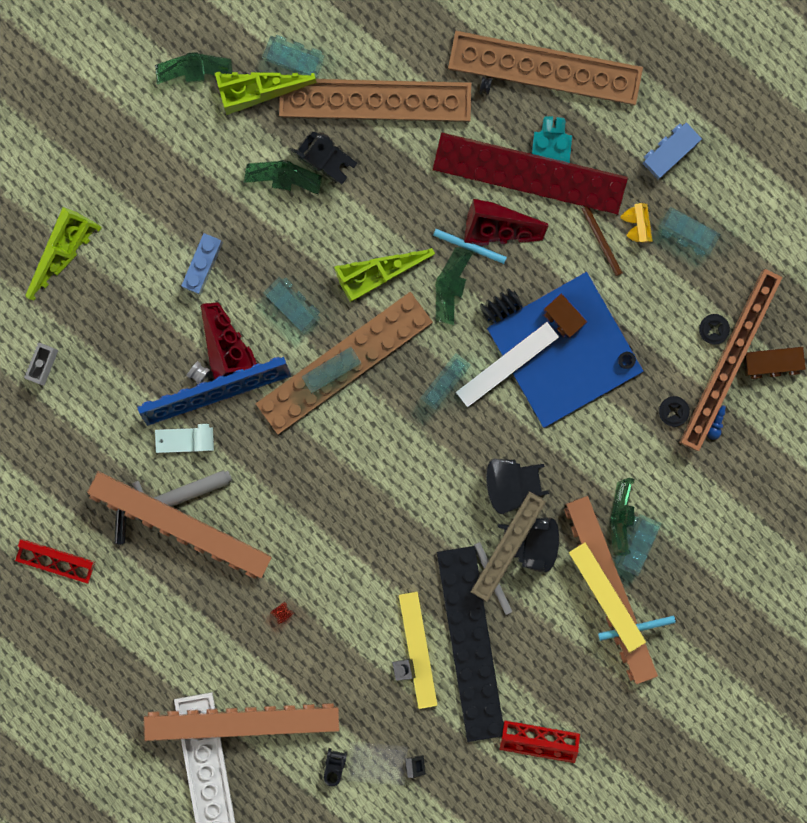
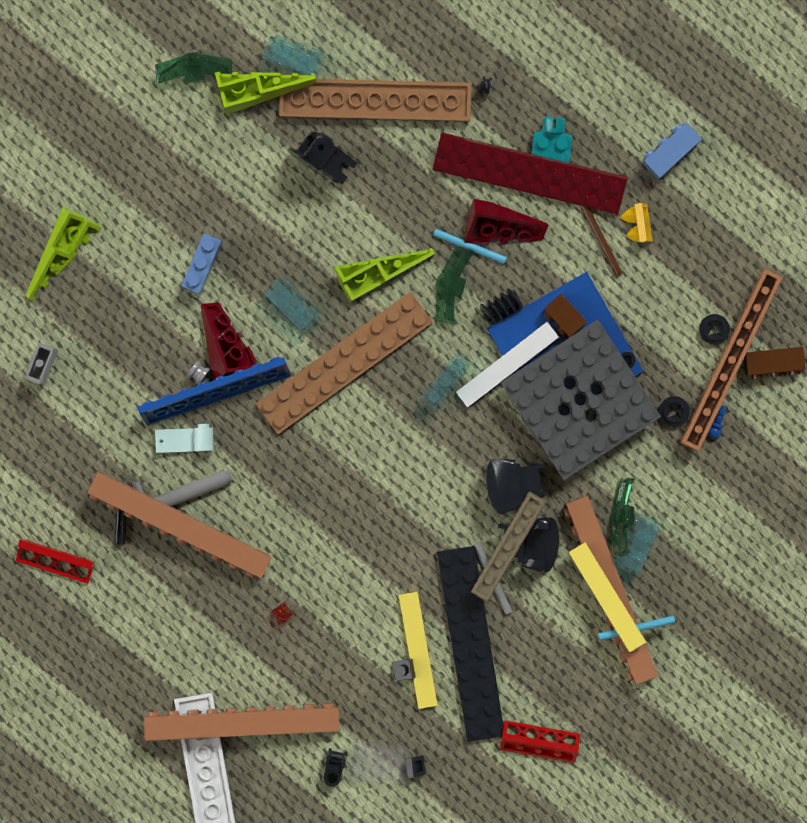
(283, 175): clear green plate -> none
(331, 370): clear light blue brick -> none
(545, 68): medium nougat plate -> none
(618, 409): none -> dark grey plate
(688, 232): clear light blue brick -> none

